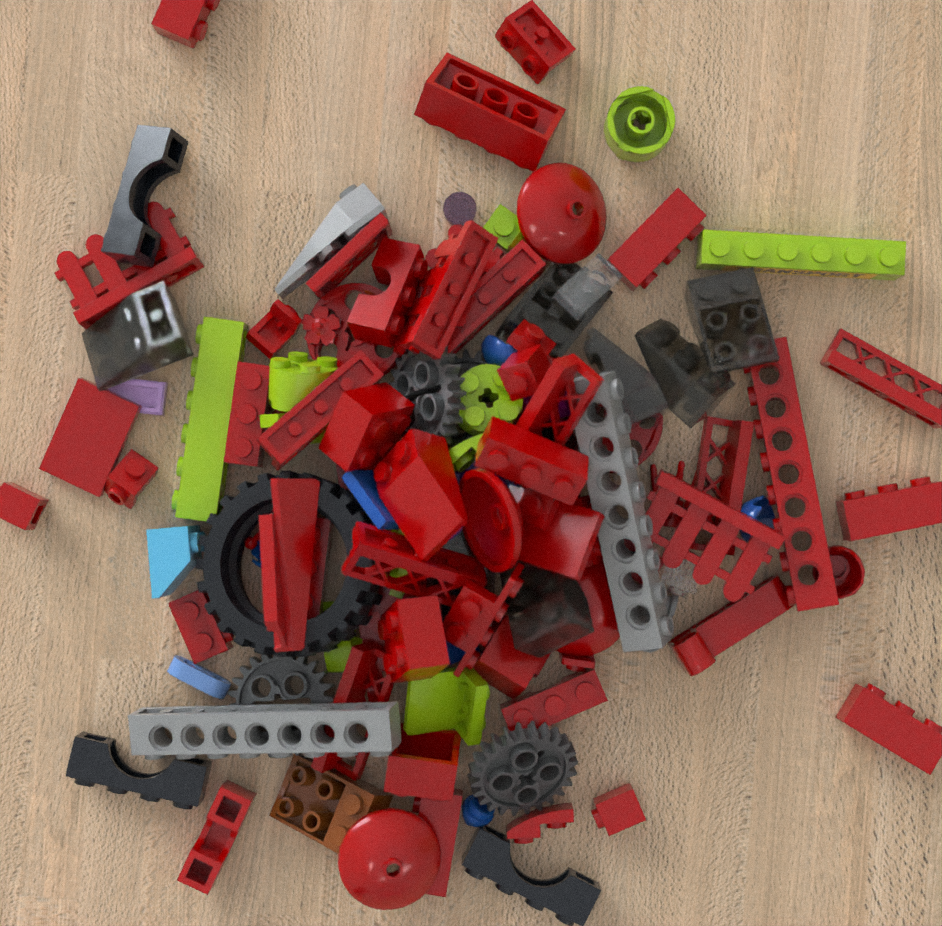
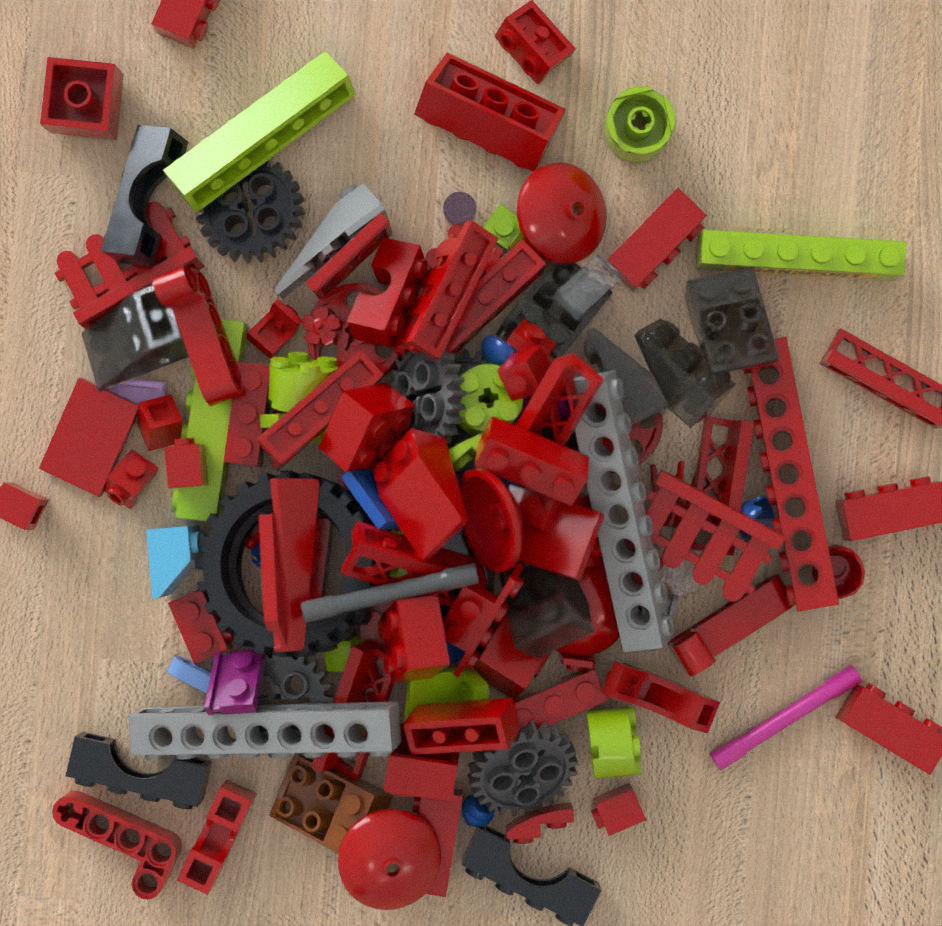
(82, 98): none -> red brick
(115, 837): none -> red beam
(159, 422): none -> red panel
(186, 464): none -> red brick
(202, 332): none -> red beam
(235, 682): none -> magenta plate
(260, 131): none -> brick
(279, 202): none -> black gear
(333, 605): none -> dark grey piece
(462, 726): none -> red brick
(614, 742): none -> lime brick
(660, 696): none -> red arch
(832, 688): none -> dark pink piece

